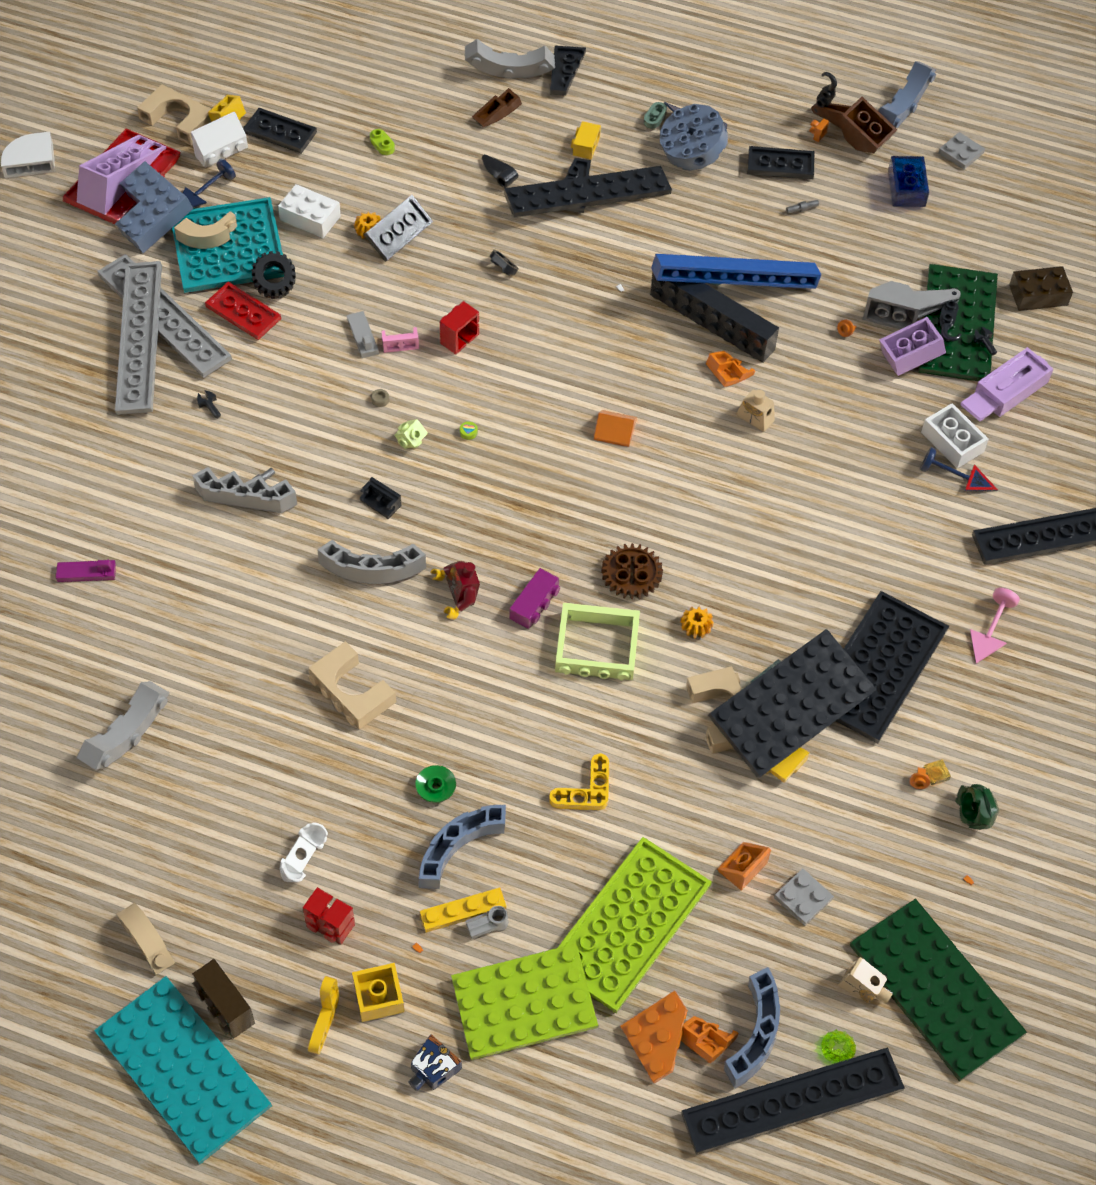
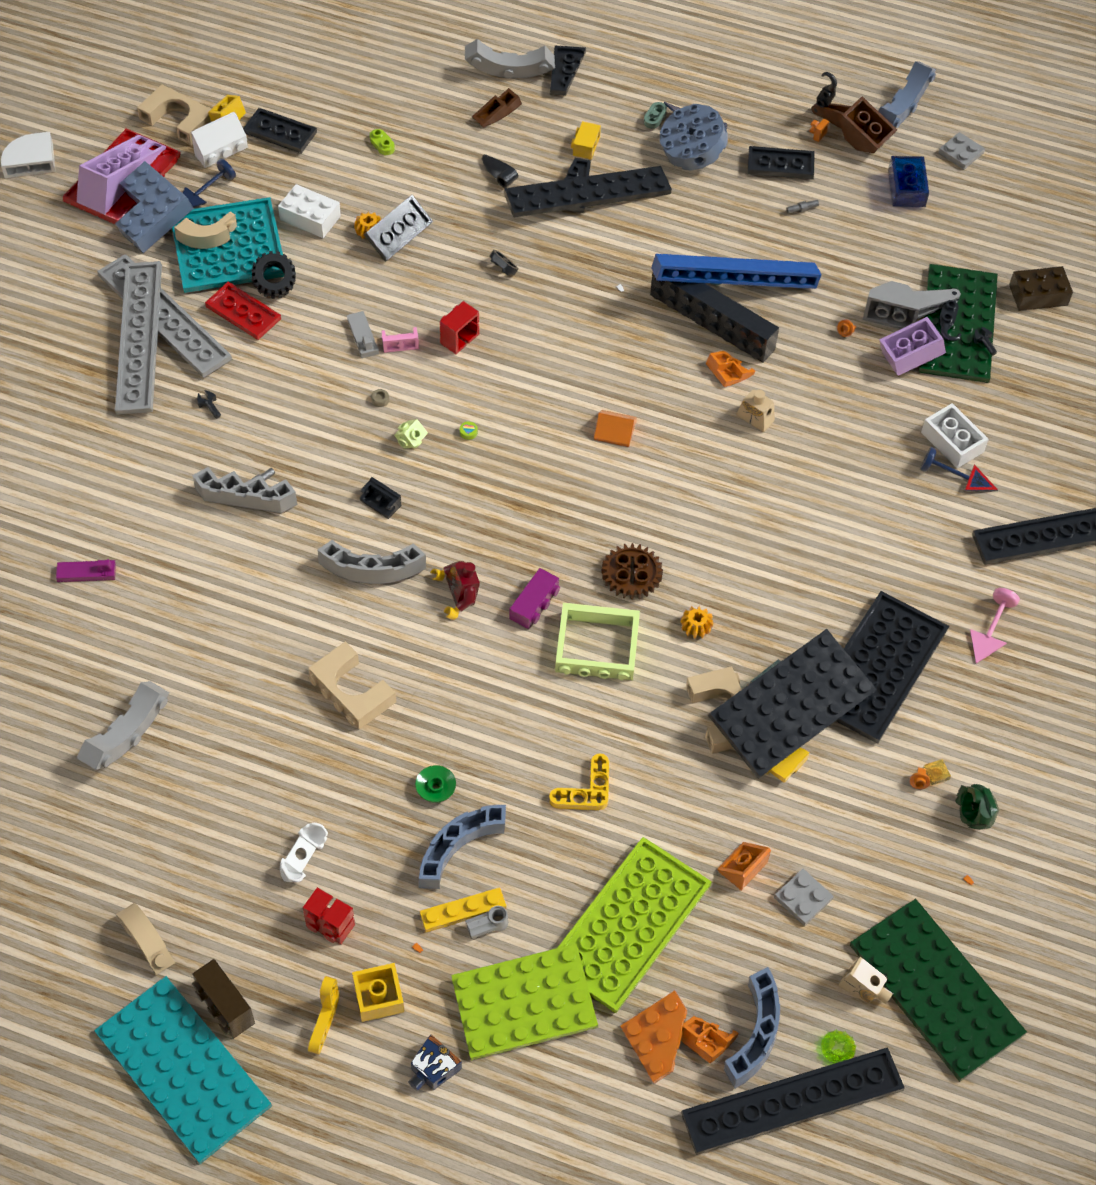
(1008, 385): lavender piece -> none

